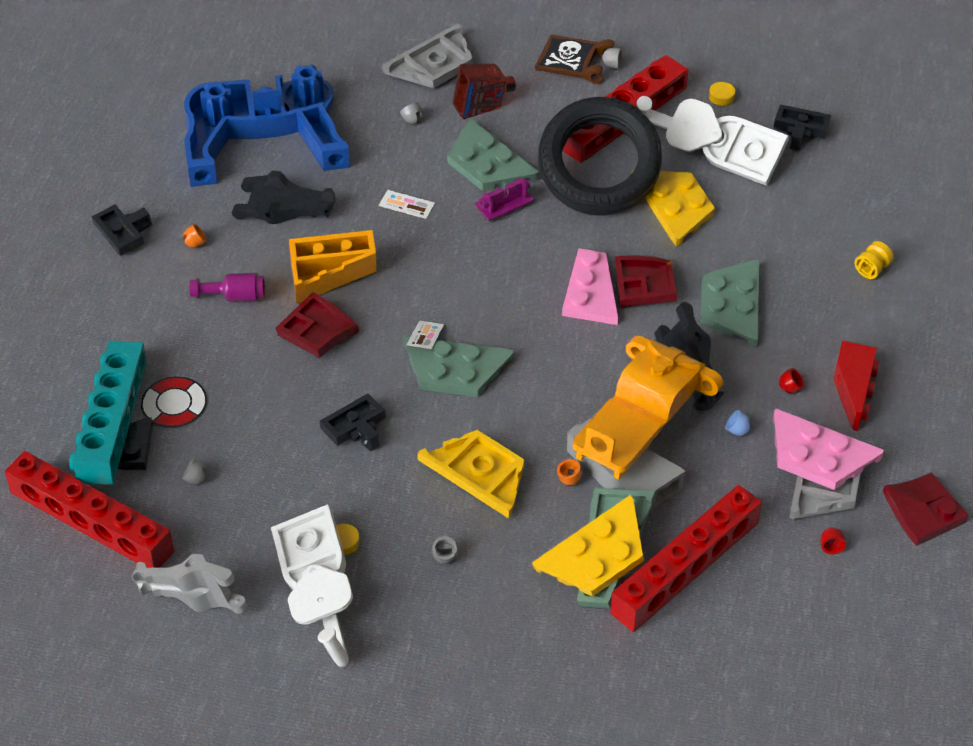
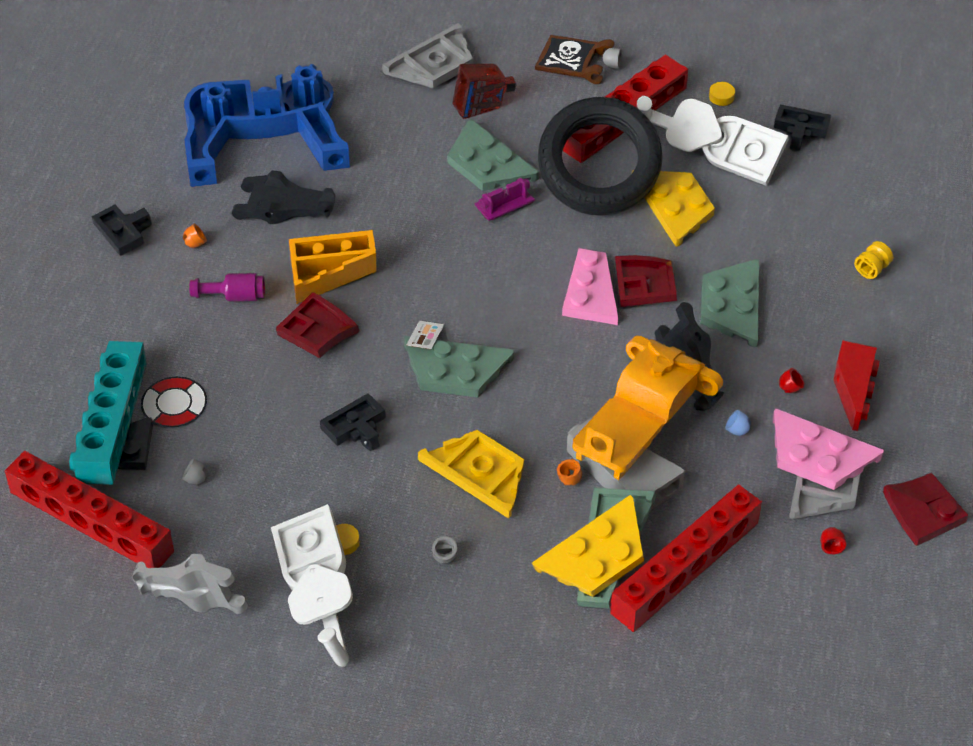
(406, 204): white sticker -> none
(412, 113): light grey hinge -> none

